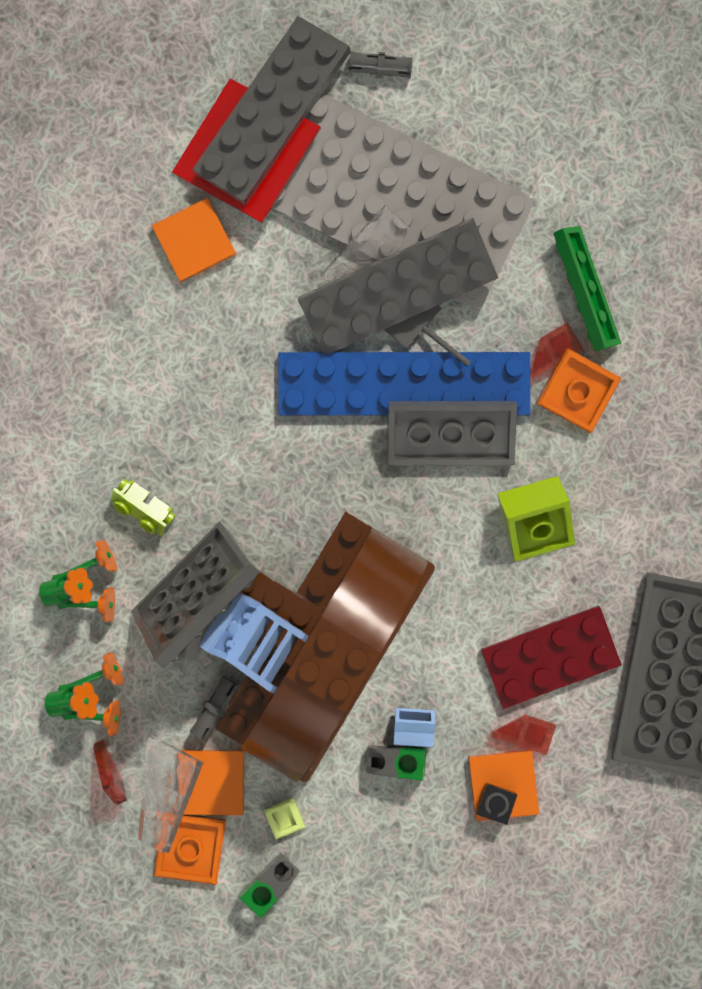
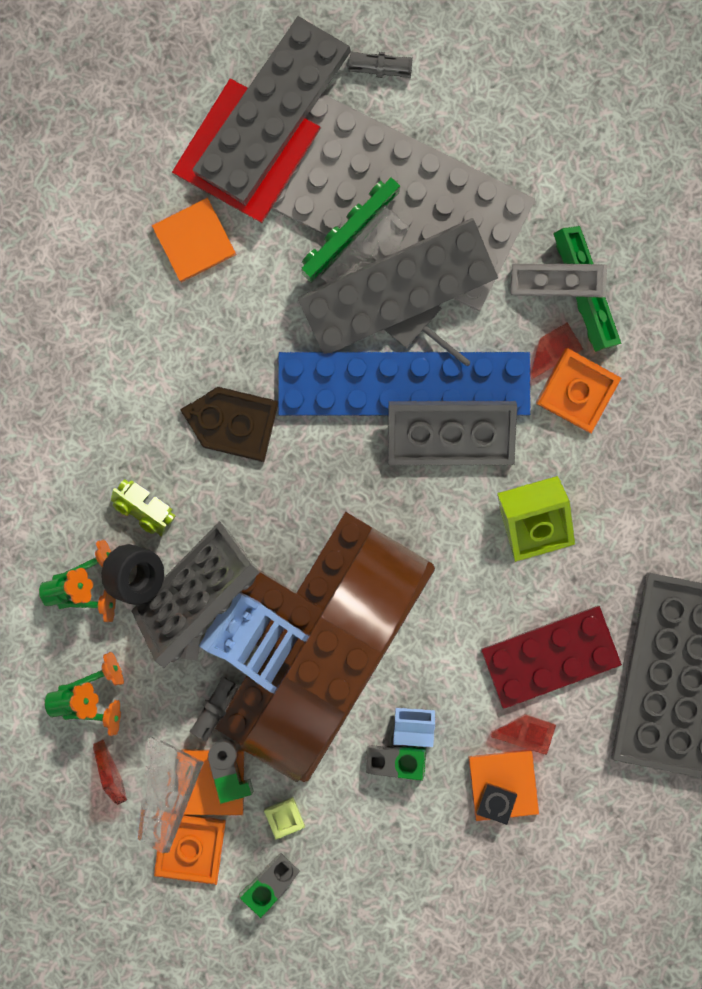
(117, 570): none -> black tyre
(226, 773): none -> leg
(233, 422): none -> dark brown tile
(338, 238): none -> green plate
(559, 280): none -> light grey tile

